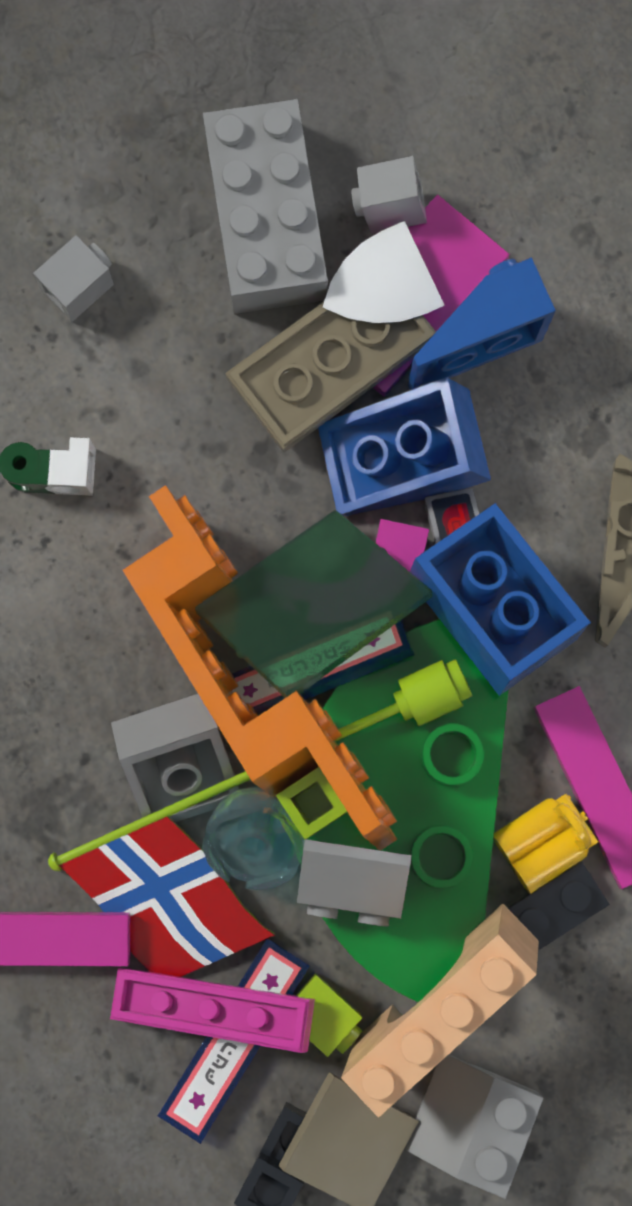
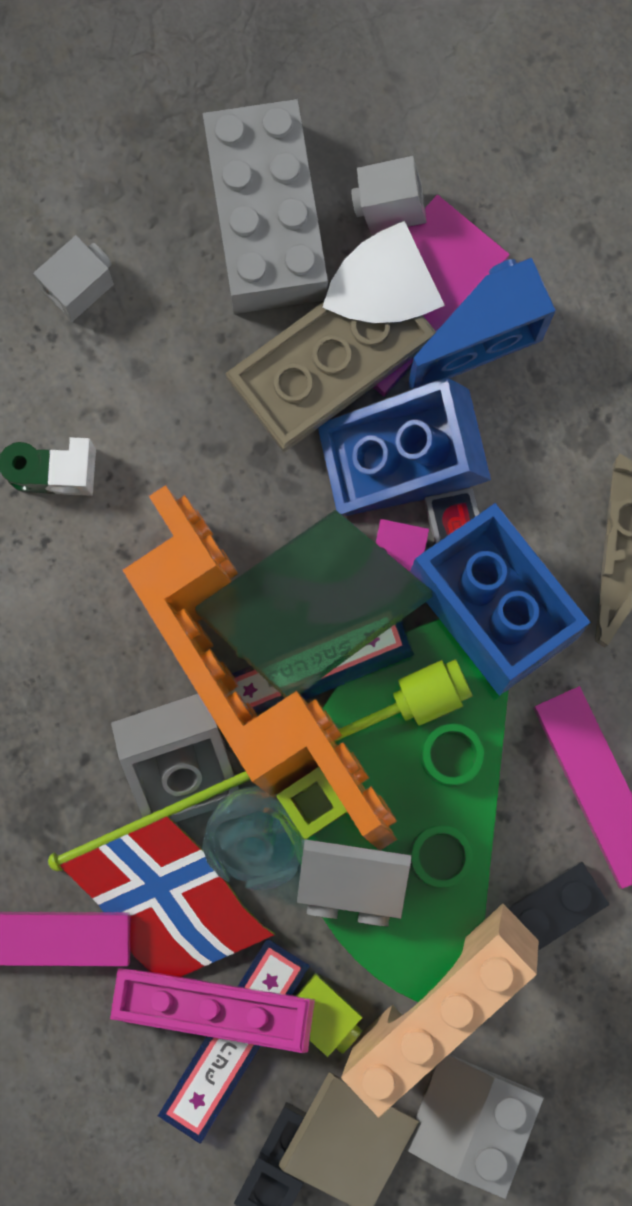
(545, 841): yellow piece -> none

